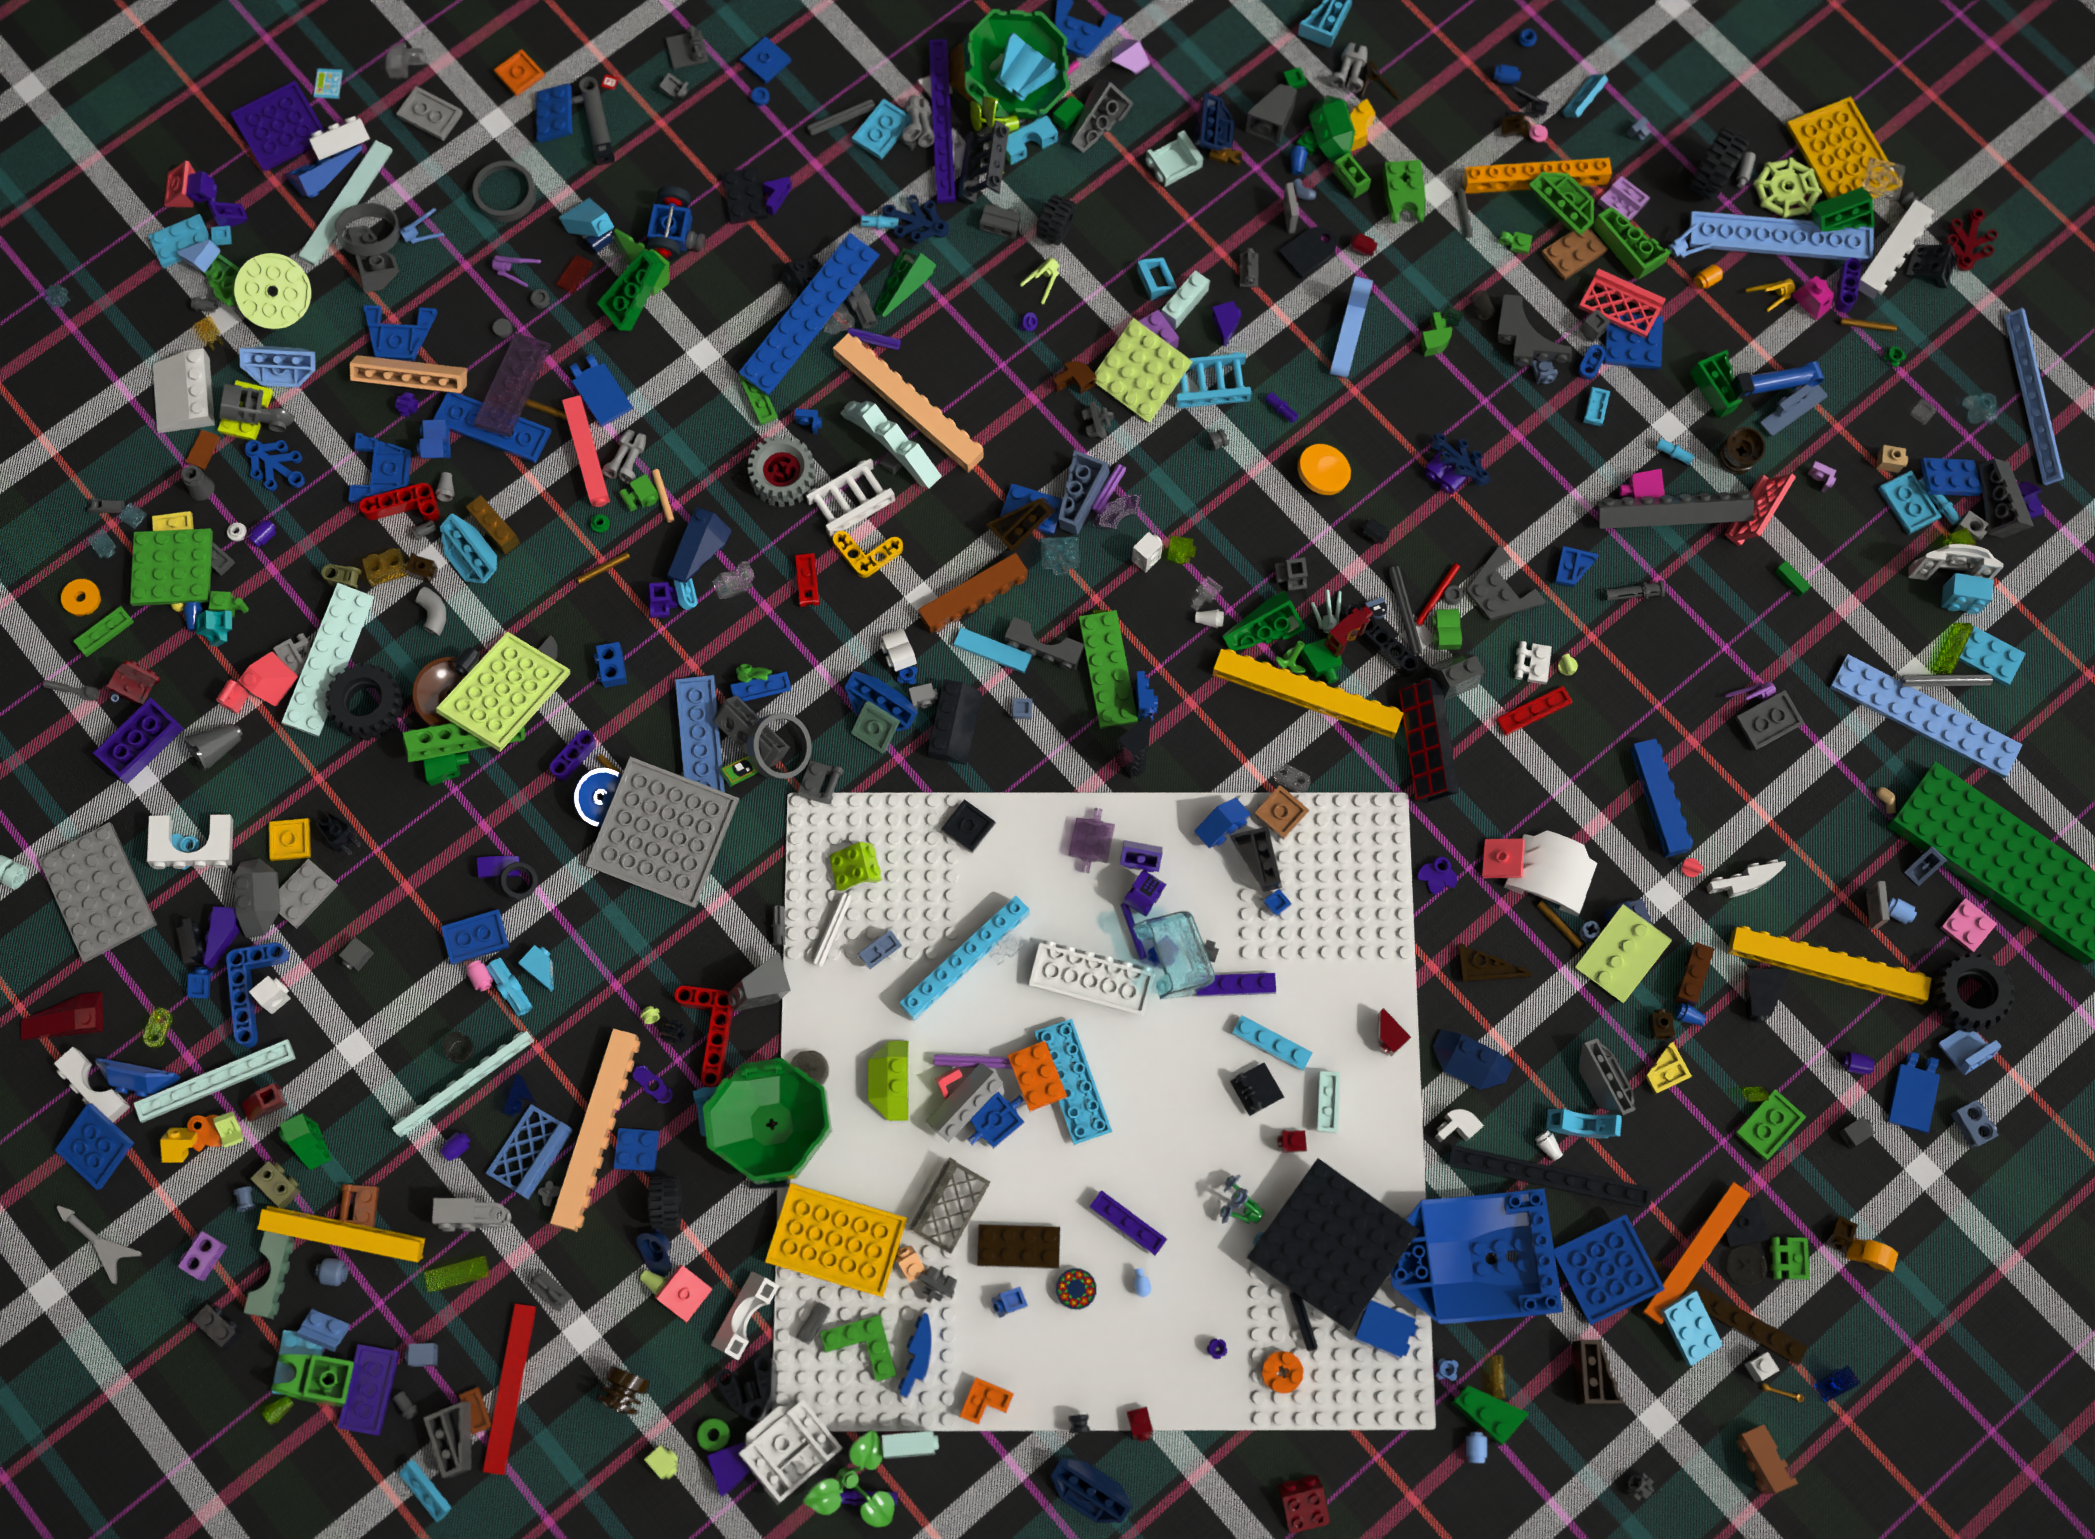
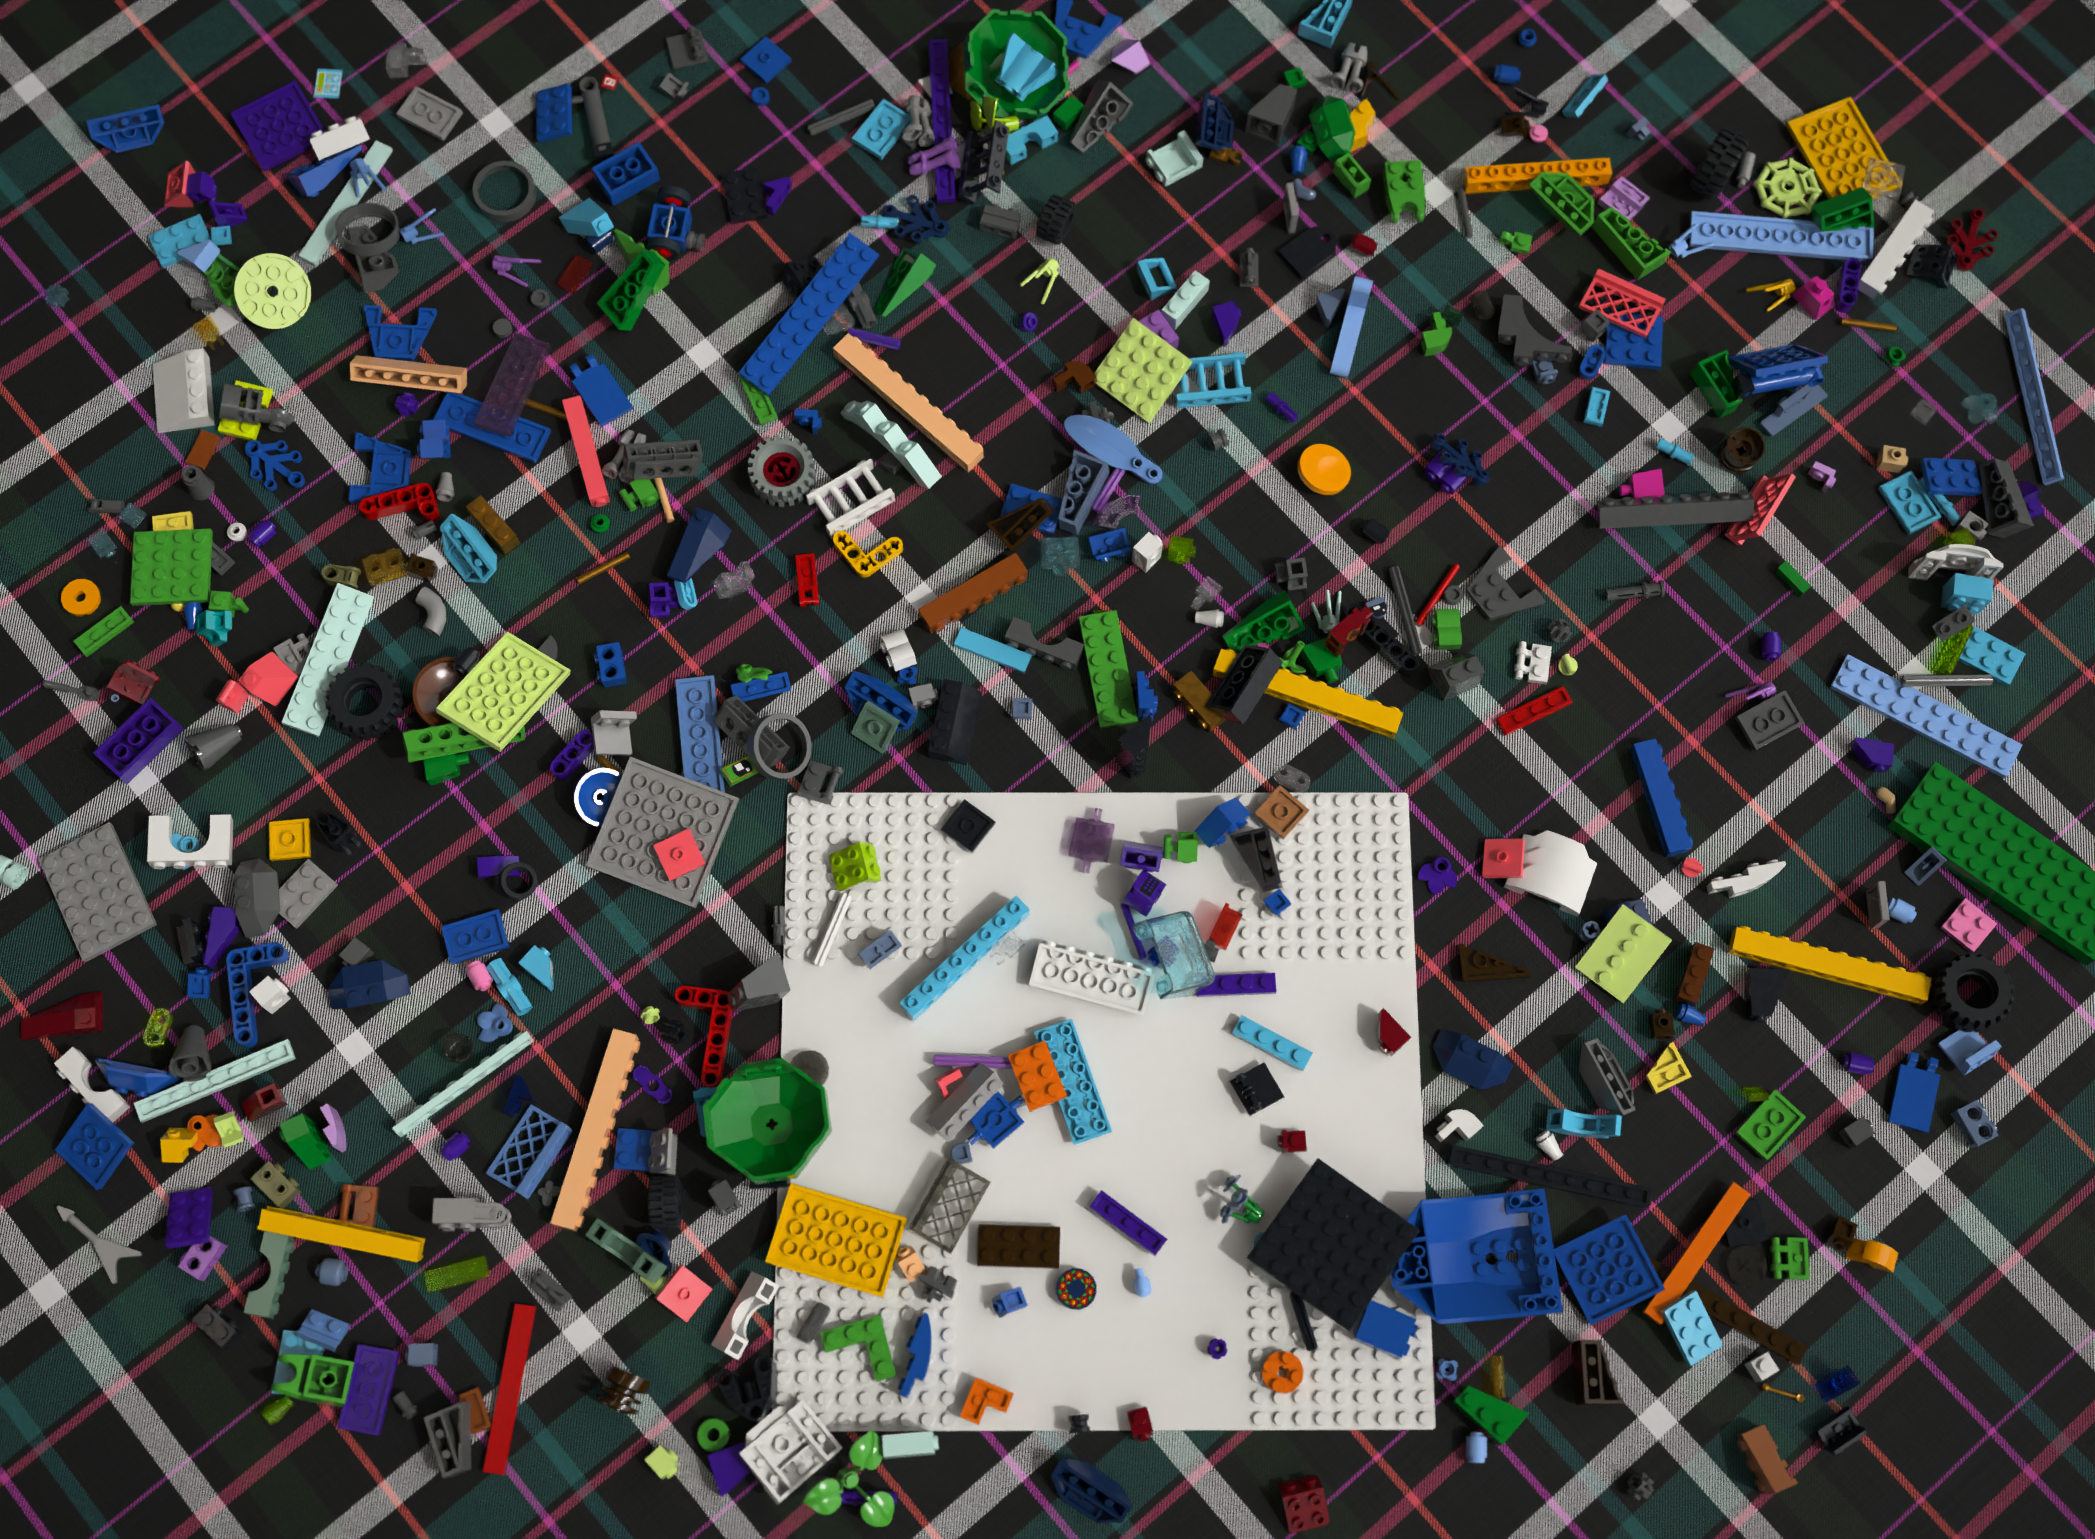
(127, 129): none -> blue wedge
(189, 1217): none -> dark purple plate
(191, 1056): none -> dark grey cone
(278, 365): light blue wedge -> none
(335, 1131): none -> lavender slope
(360, 170): none -> medium blue plant
(367, 985): none -> dark blue wedge
(425, 1490): medium azure plate -> none
(491, 1024): none -> medium blue plate
(519, 72): orange plate -> none
(612, 732): none -> light grey bracket
(626, 173): none -> blue brick
(626, 1250): none -> sand green arch
(663, 1152): none -> light grey bracket
(669, 461): none -> dark grey brick
(679, 854): none -> coral plate
(724, 1197): none -> dark grey brick
(890, 1080): lime wedge -> none
(922, 165): none -> medium lavender piece
(961, 1153): none -> sand blue tile
(1109, 544): none -> blue bracket
(1110, 446): none -> medium blue plant
(1185, 847): none -> bright green brick
(1195, 697): none -> pearl gold brick
(1225, 927): none -> clear red panel
(1244, 683): none -> black slope
(1292, 716): none -> blue tile
(1328, 304): none -> sand blue slope
(1328, 1102): light aqua plate -> none
(1428, 740): black brick -> none
(1559, 630): none -> dark grey gear
(1559, 924): pearl gold bar -> none
(1573, 252): medium nougat plate -> none
(1573, 565): blue wing -> none
(1708, 277): light orange brick -> none
(1771, 646): none -> dark purple brick
(1777, 360): none -> blue plate
(1839, 1431): none -> black bracket
(1873, 753): none -> dark purple slope
(1953, 623): none -> dark grey hinge

